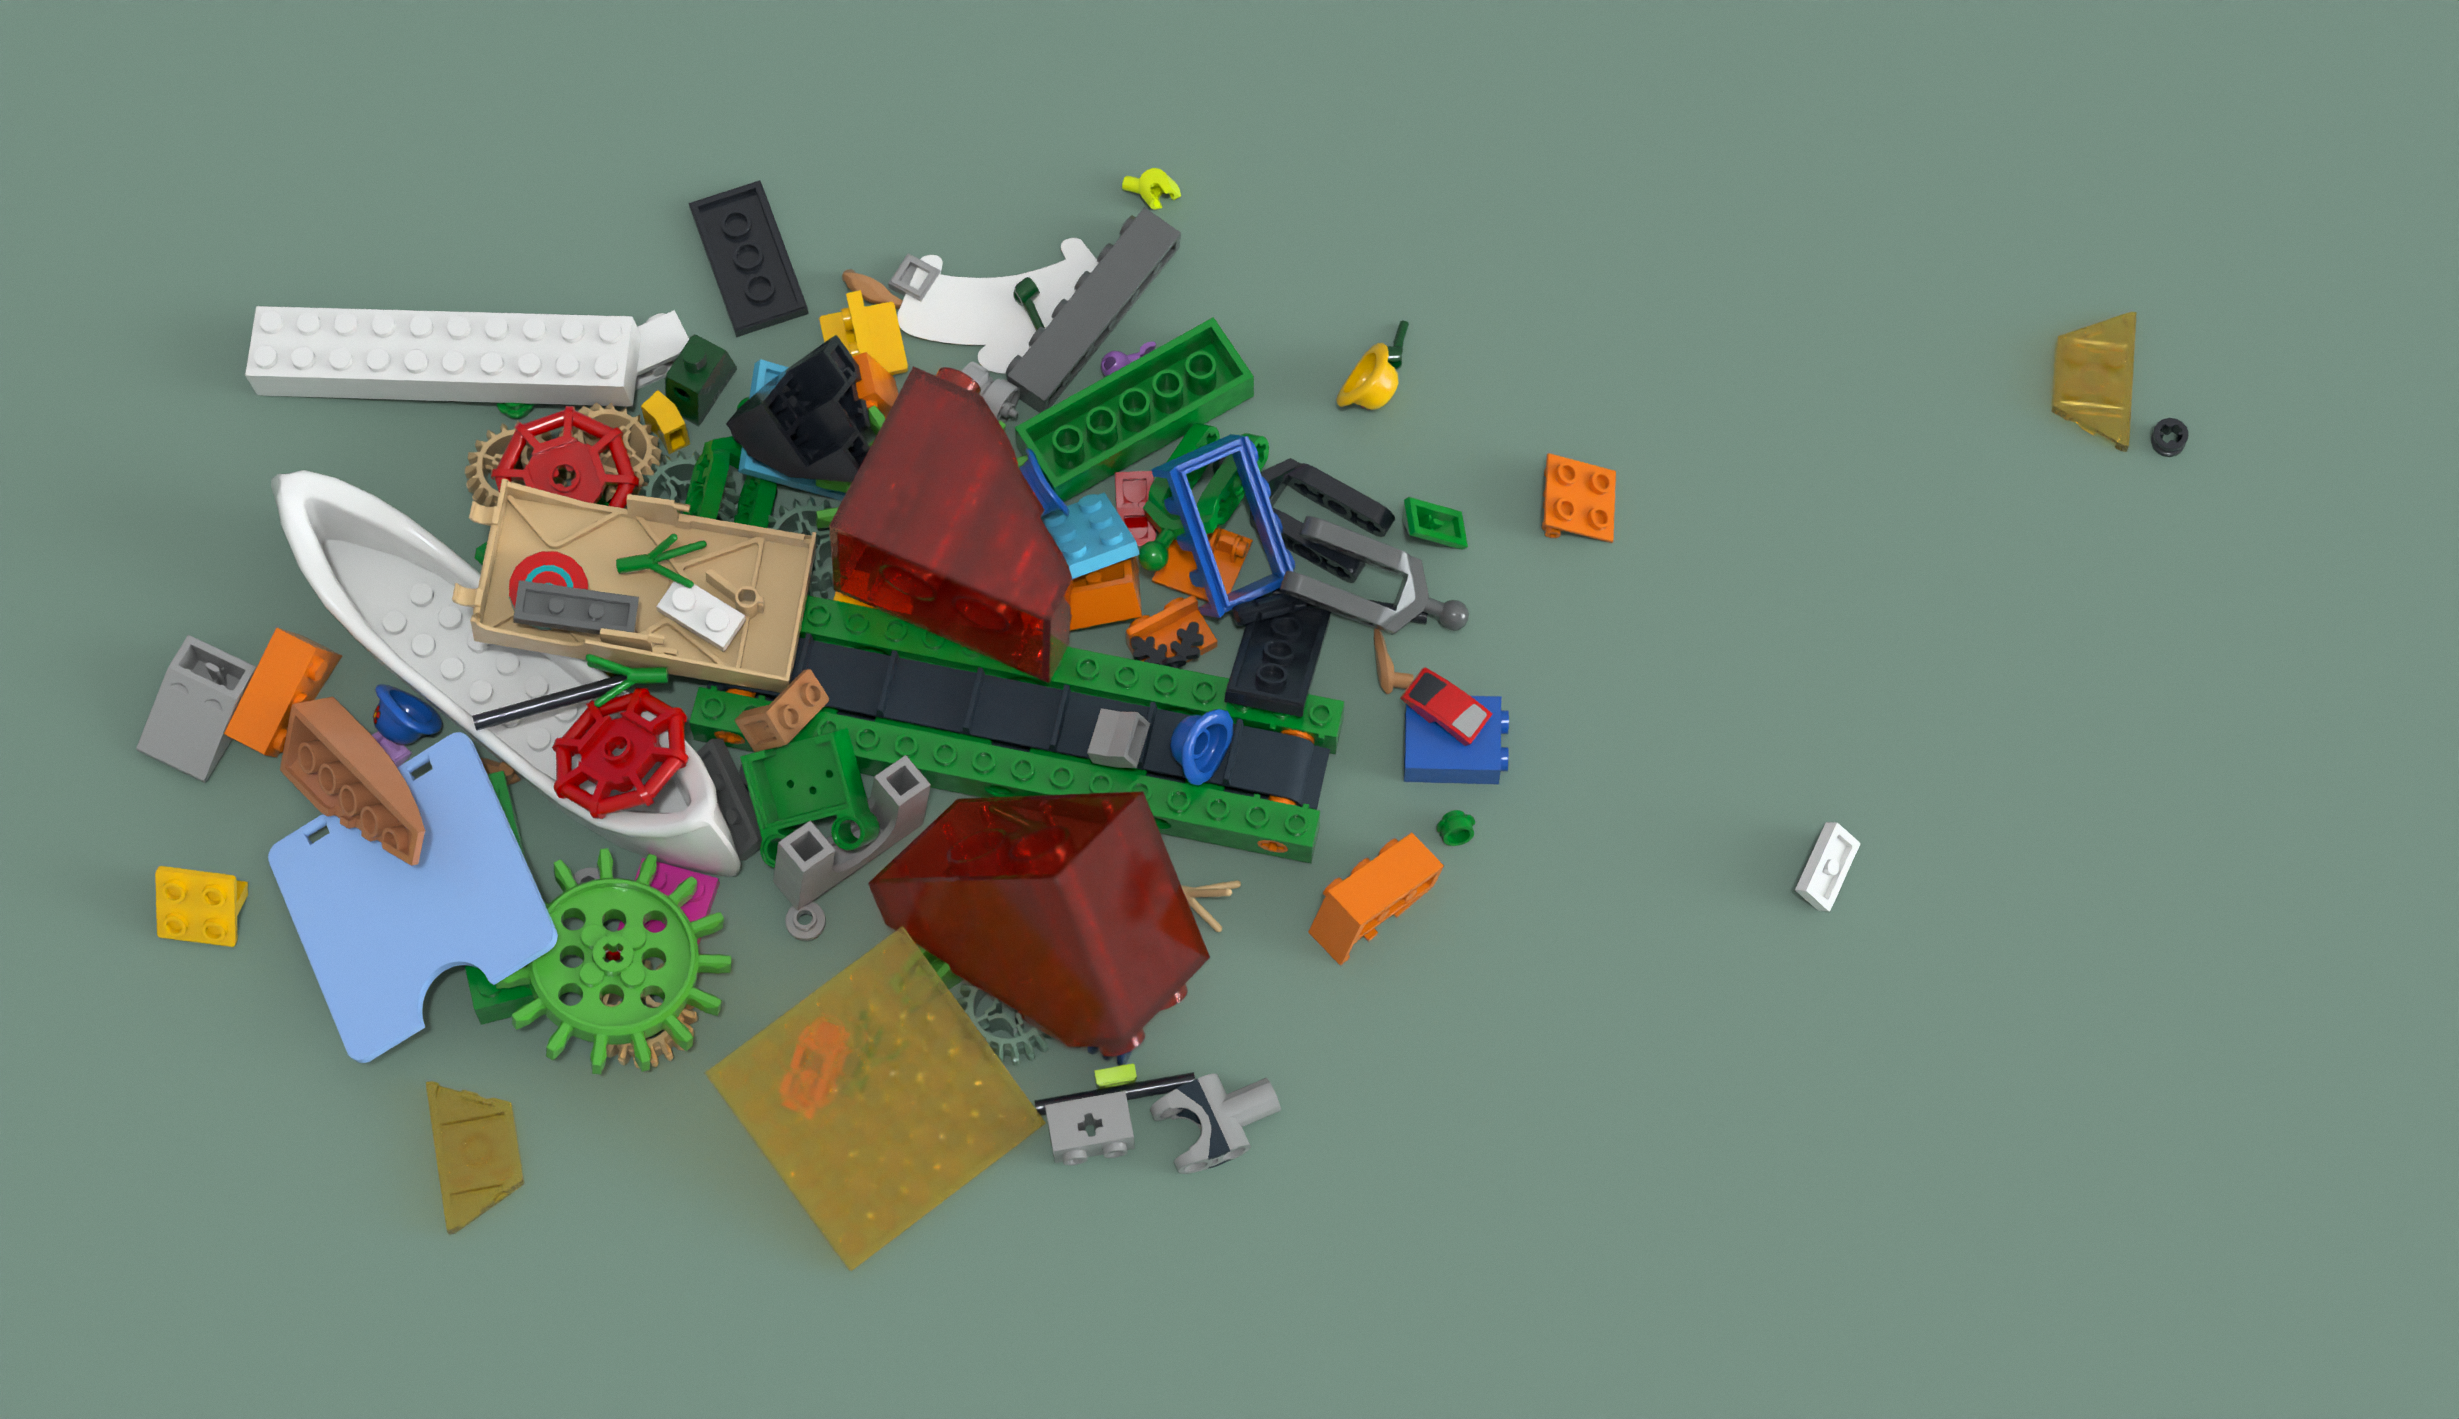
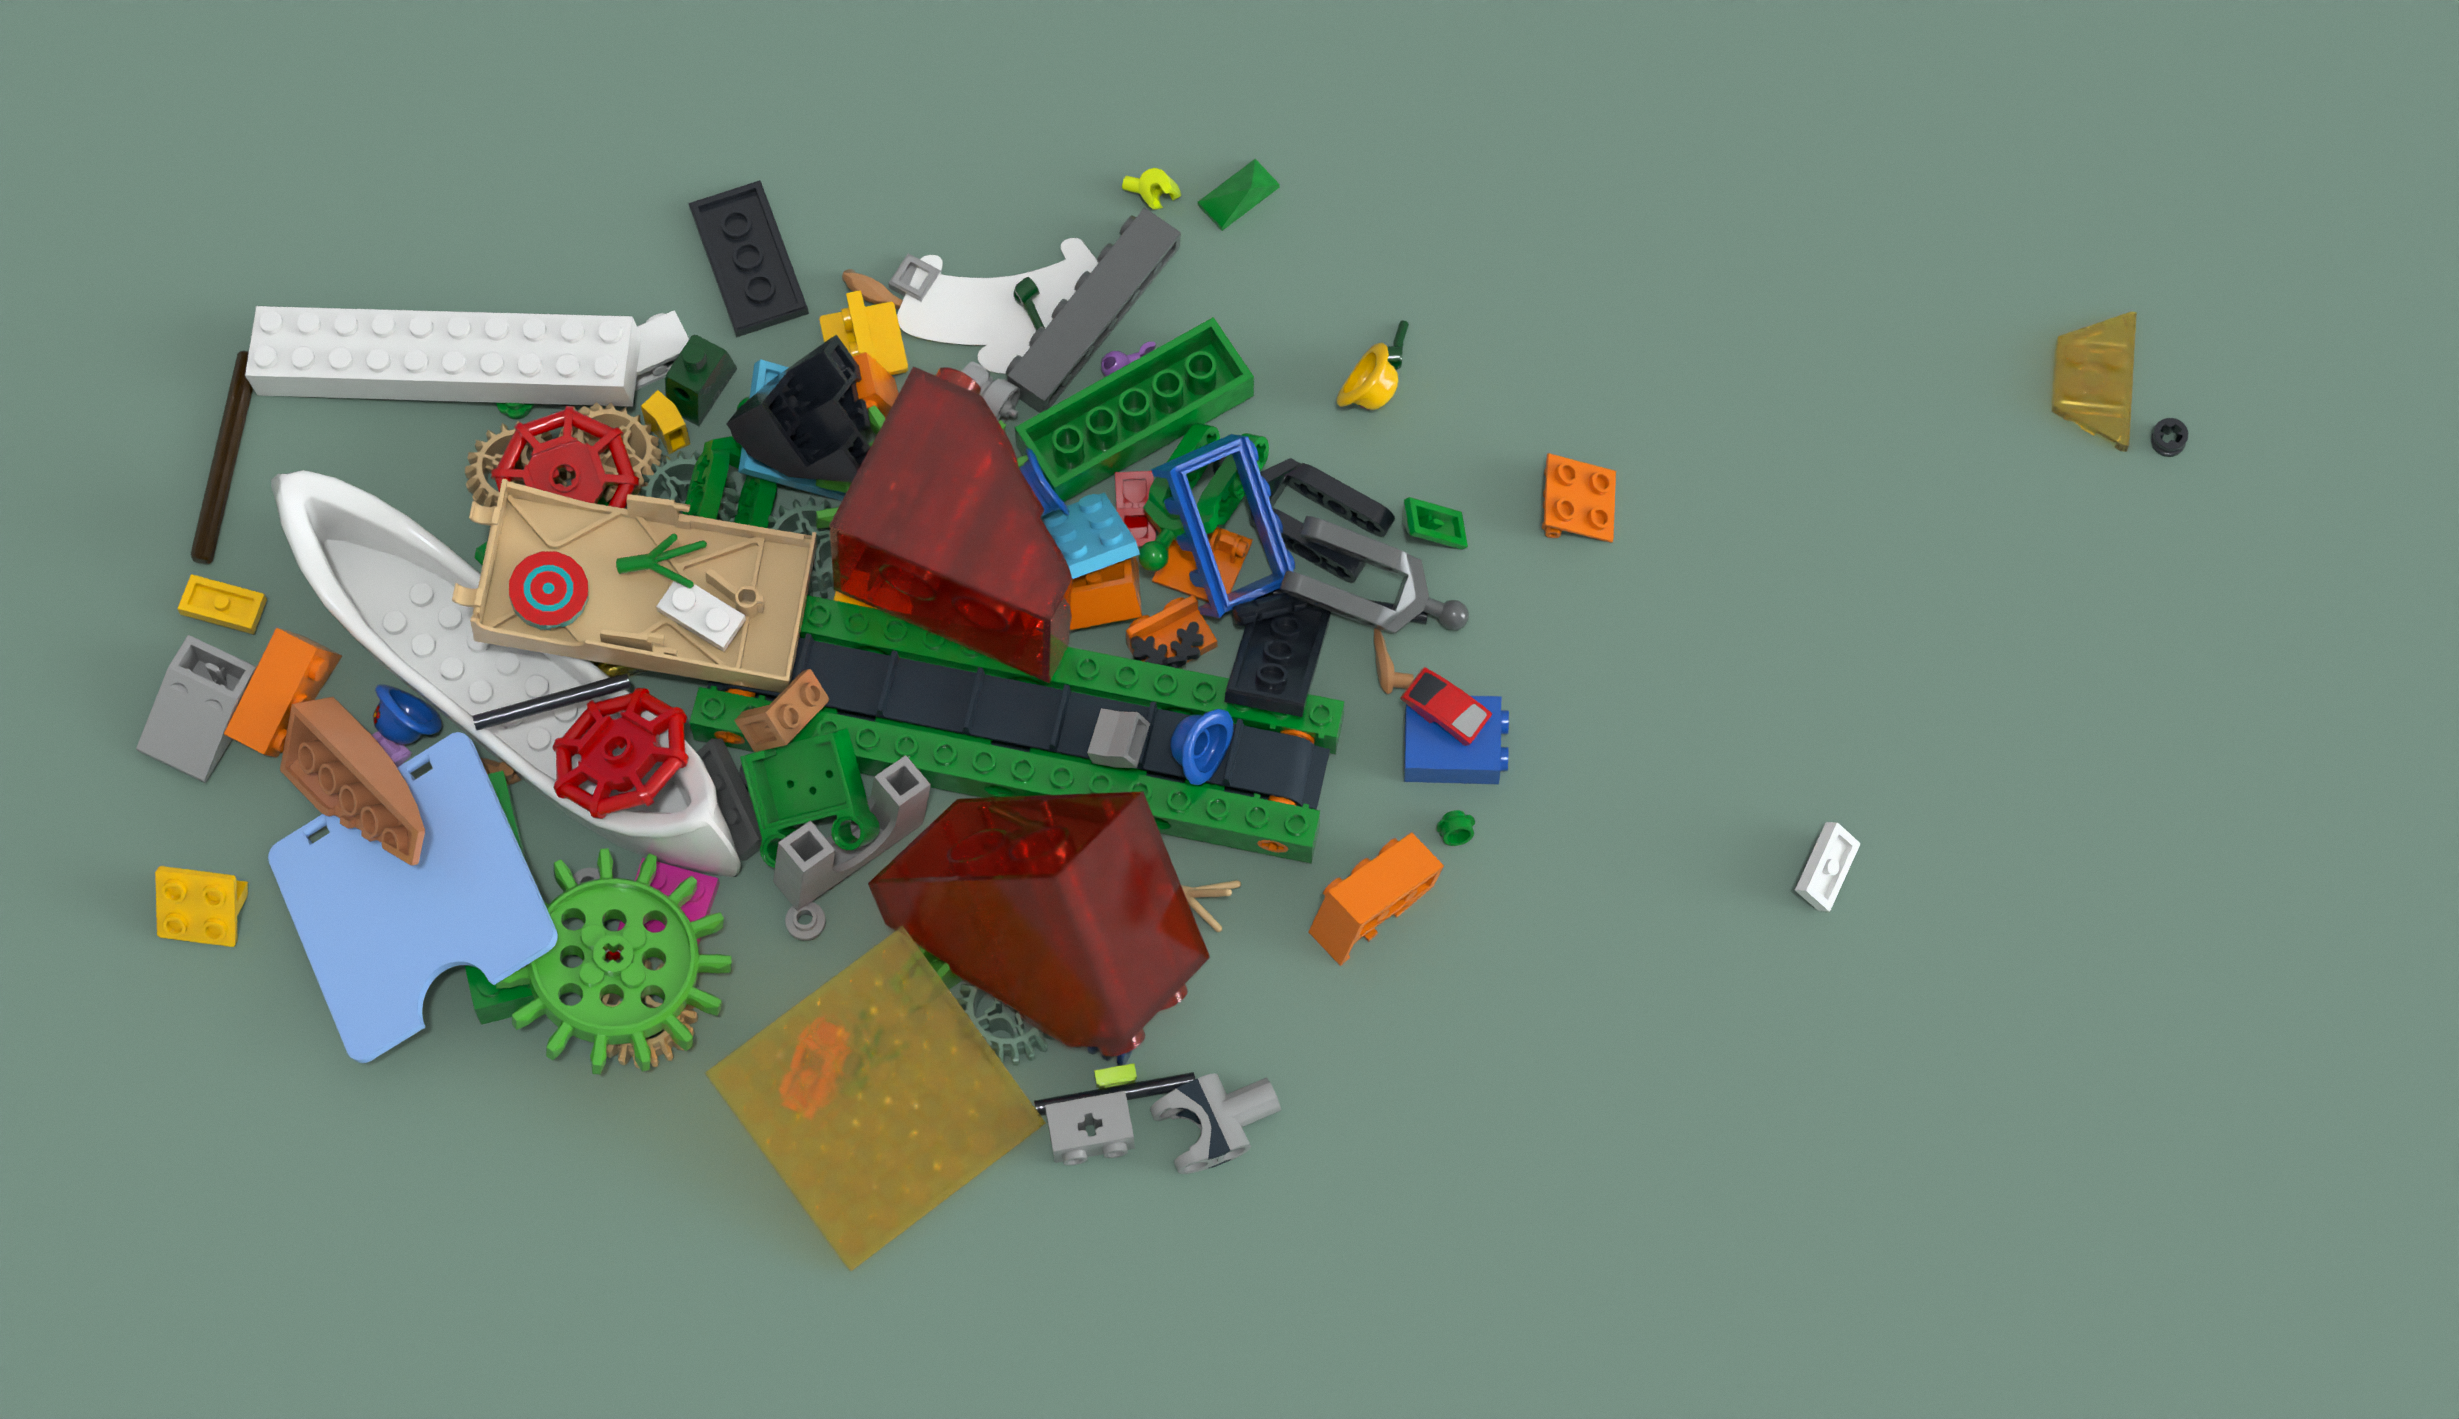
(222, 463): none -> dark brown axle
(222, 604): none -> yellow plate
(473, 1151): clear yellow wing -> none
(574, 608): dark grey plate -> none
(633, 675): green plant -> none
(1238, 194): none -> green slope

